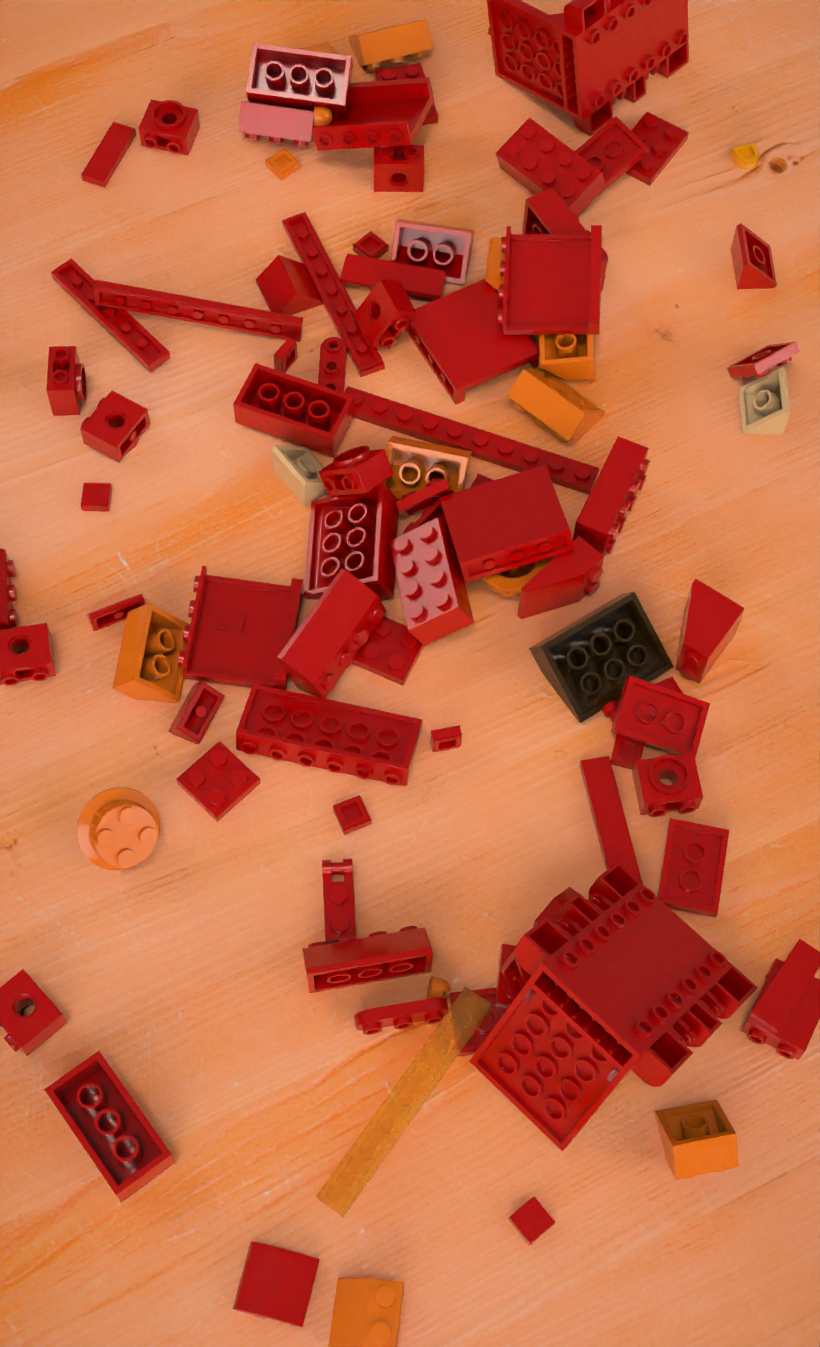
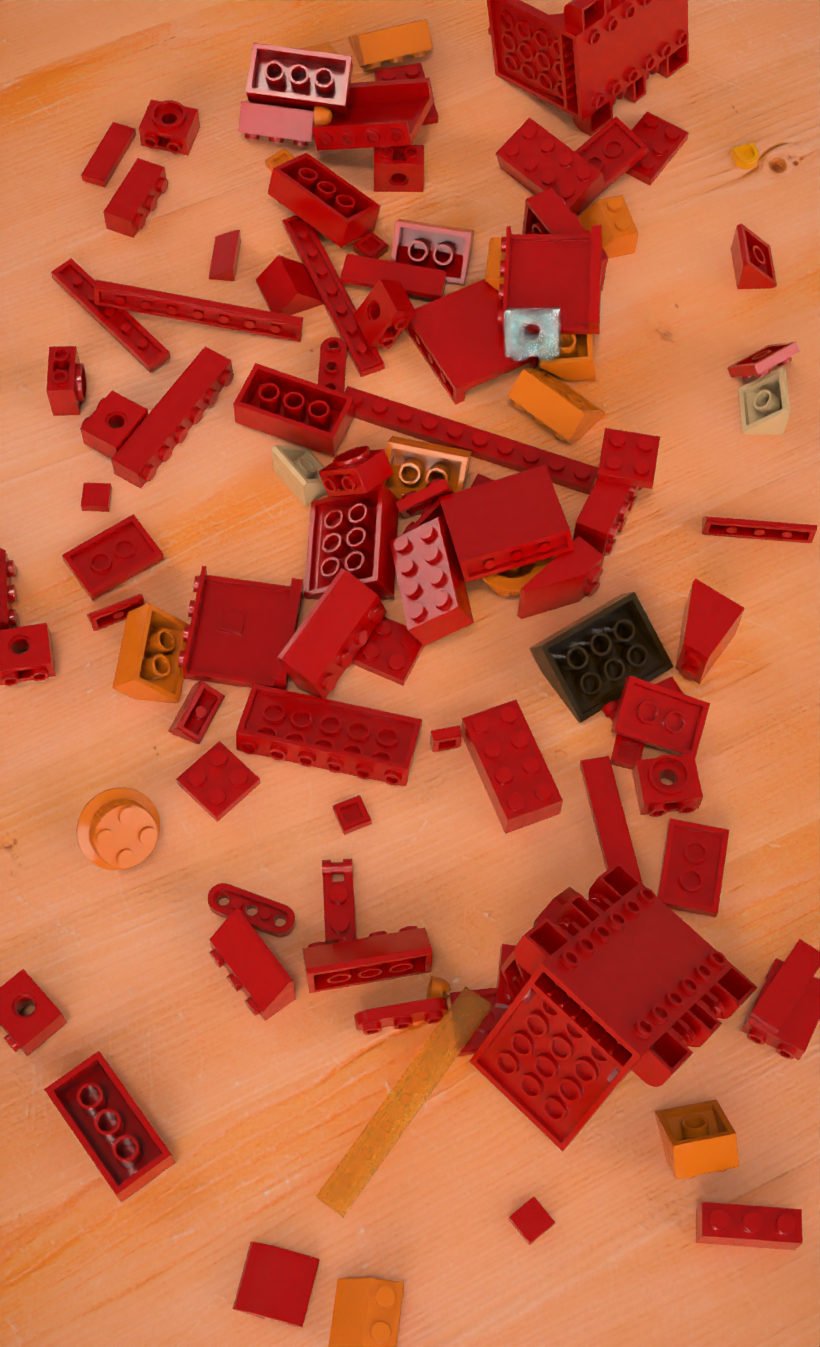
(112, 557): none -> red plate
(135, 198): none -> red brick
(172, 417): none -> red brick
(225, 256): none -> red slope
(251, 966): none -> red slope
(267, 909): none -> red plate
(285, 355): red tile -> none
(323, 199): none -> red brick
(511, 766): none -> red brick
(521, 344): none -> clear light blue brick
(617, 225): none -> orange slope
(628, 458): none -> red plate
(749, 1226): none -> red brick
(758, 529): none -> red slope

